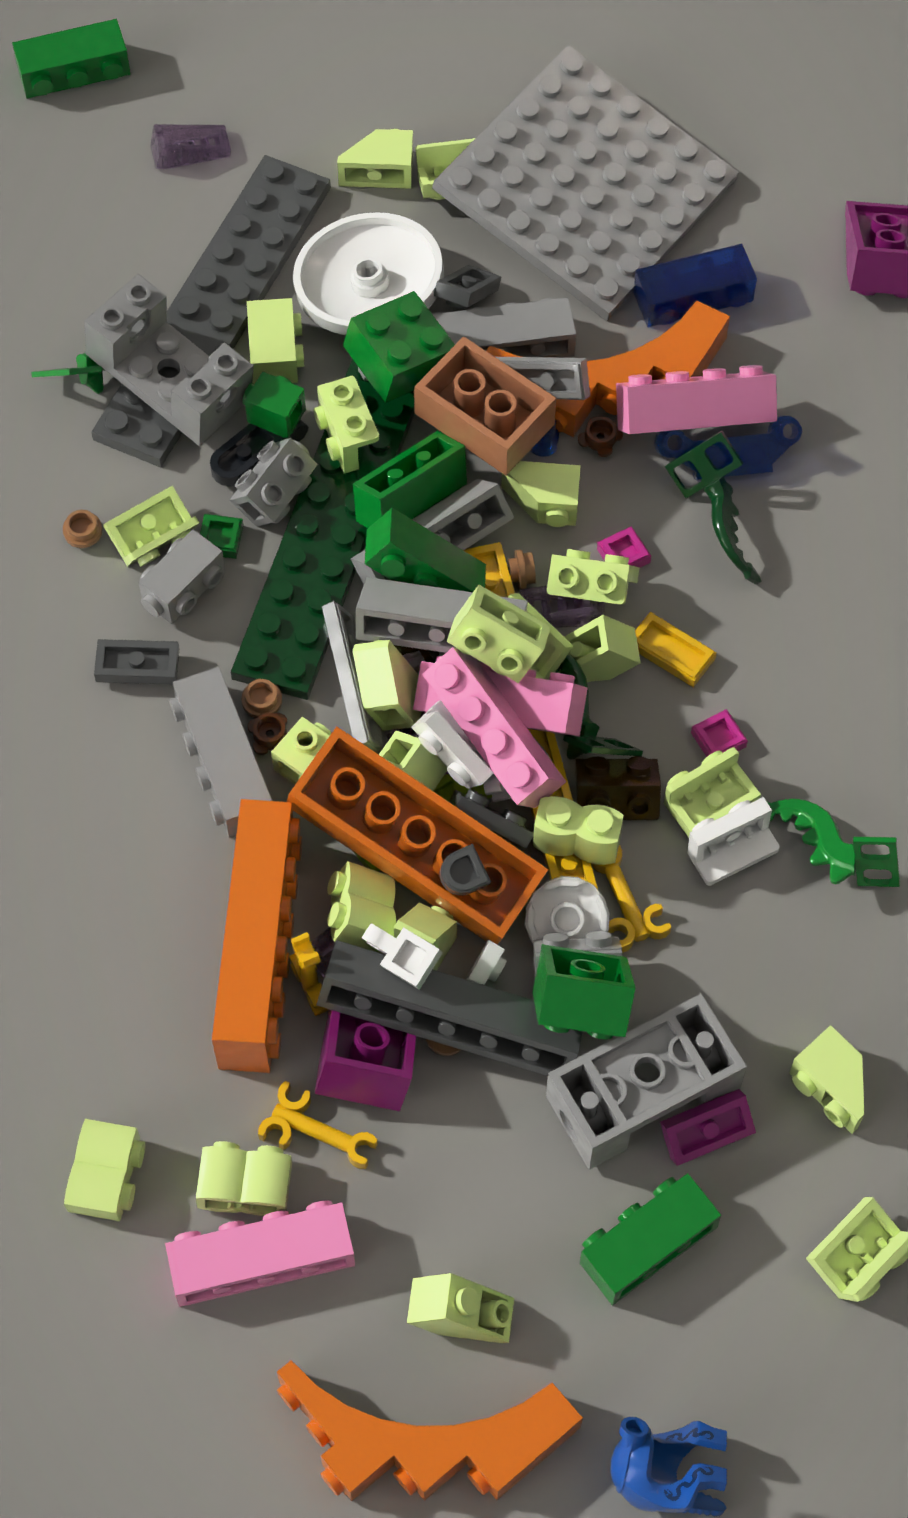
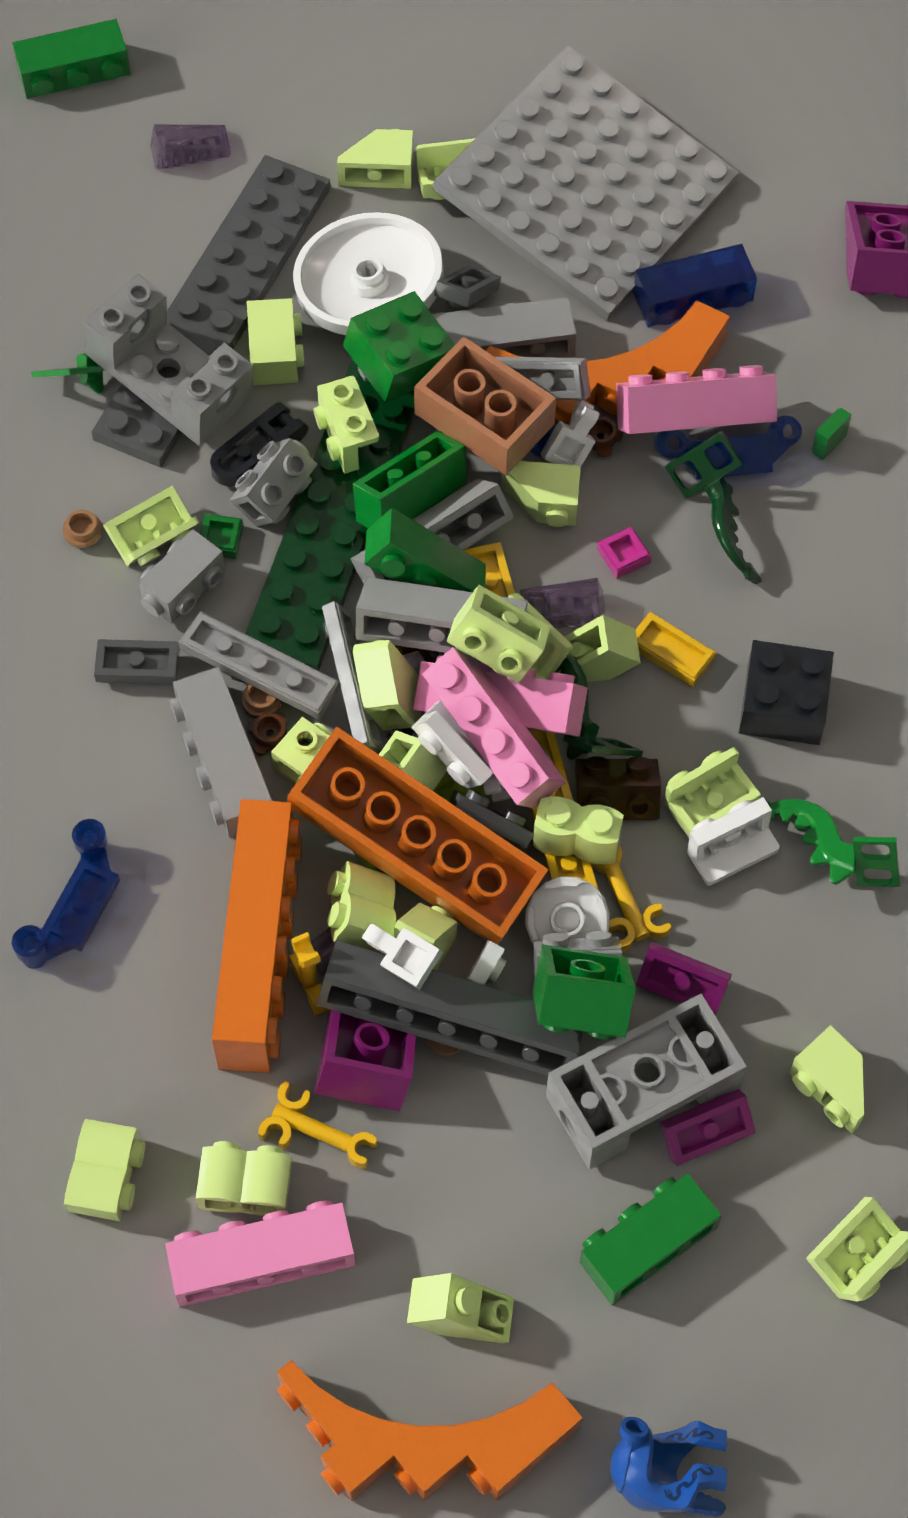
(78, 905): none -> clear blue plate
(259, 665): none -> light grey tile
(274, 404): green brick -> none
(463, 872): dark grey tile -> none
(522, 568): medium nougat plate -> none
(571, 442): none -> white plate
(591, 579): yellowish green bracket -> none
(682, 977): none -> magenta plate
(719, 733): dark pink tile -> none
(786, 692): none -> black brick
(831, 433): none -> green tile

